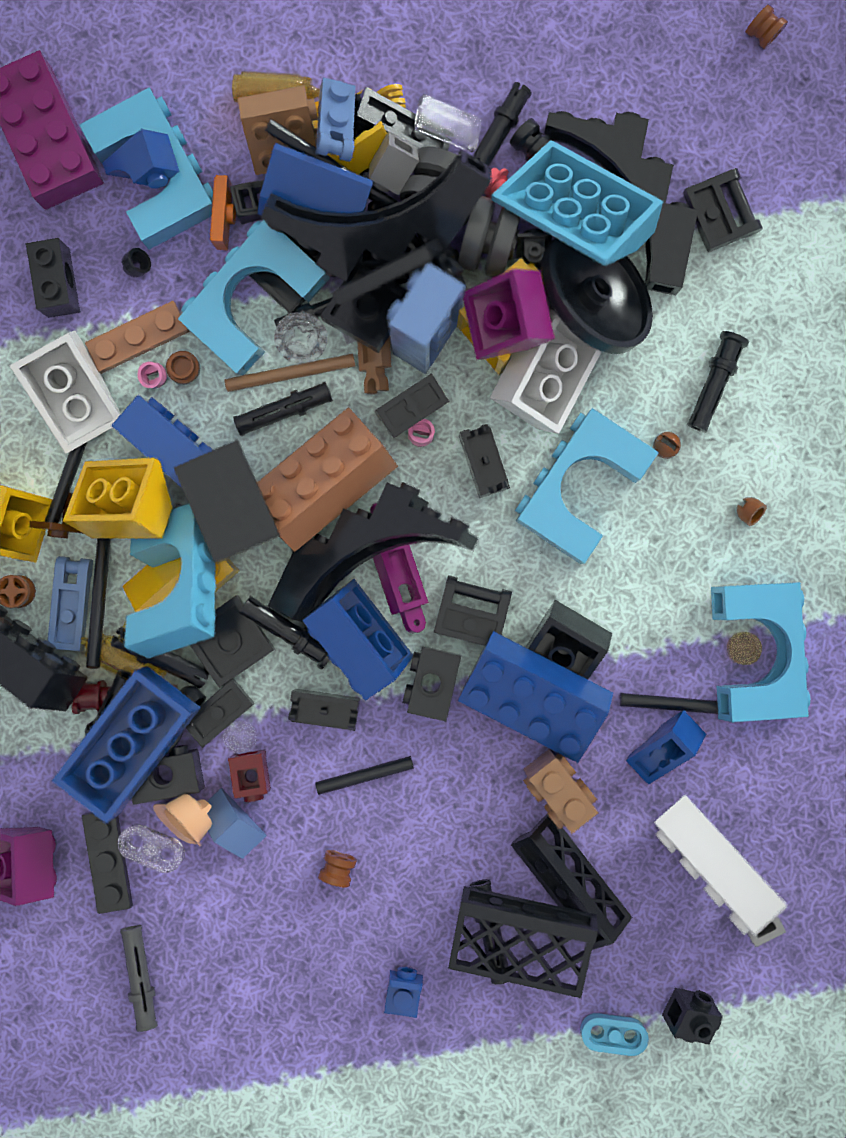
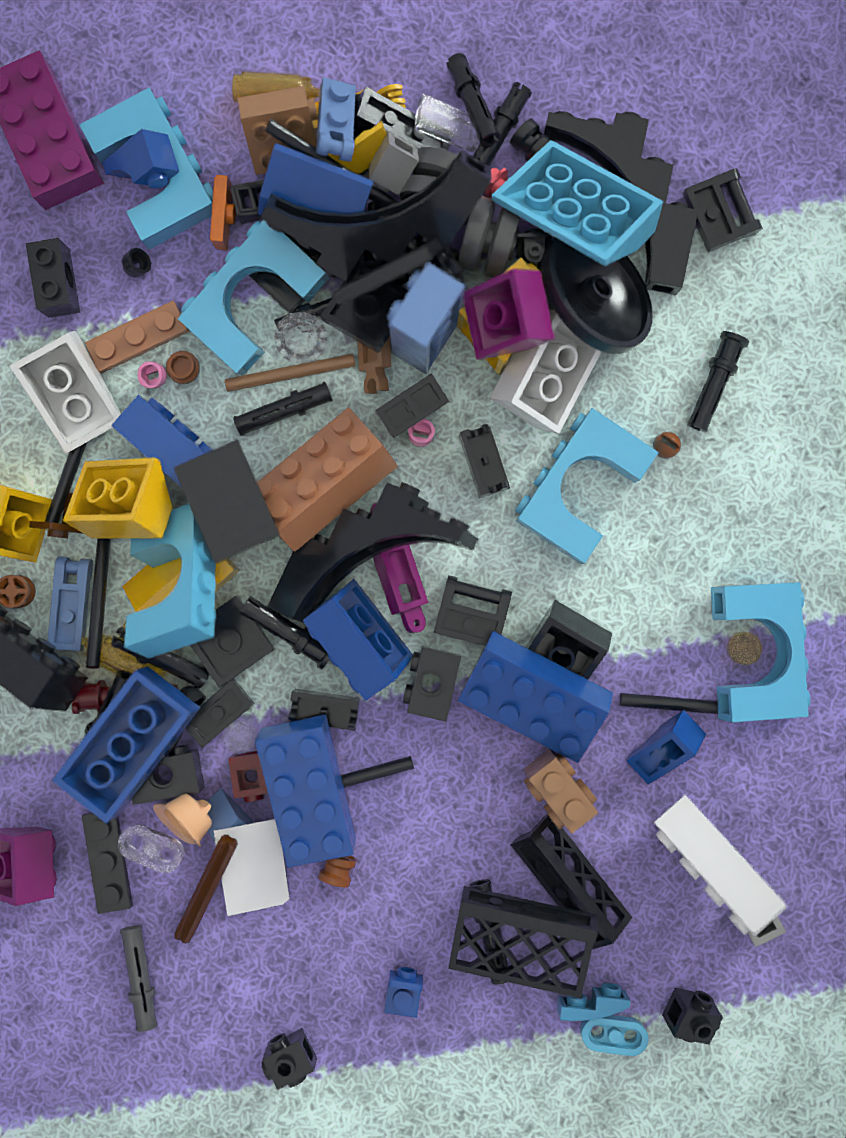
(206, 888): none -> reddish brown axle
(256, 870): none -> white sticker
(288, 1059): none -> black brick
(306, 791): none -> blue brick
(468, 89): none -> black pin
(604, 1002): none -> dark azure slope
(751, 511): dark orange hinge -> none
(766, 26): dark orange wheel -> none

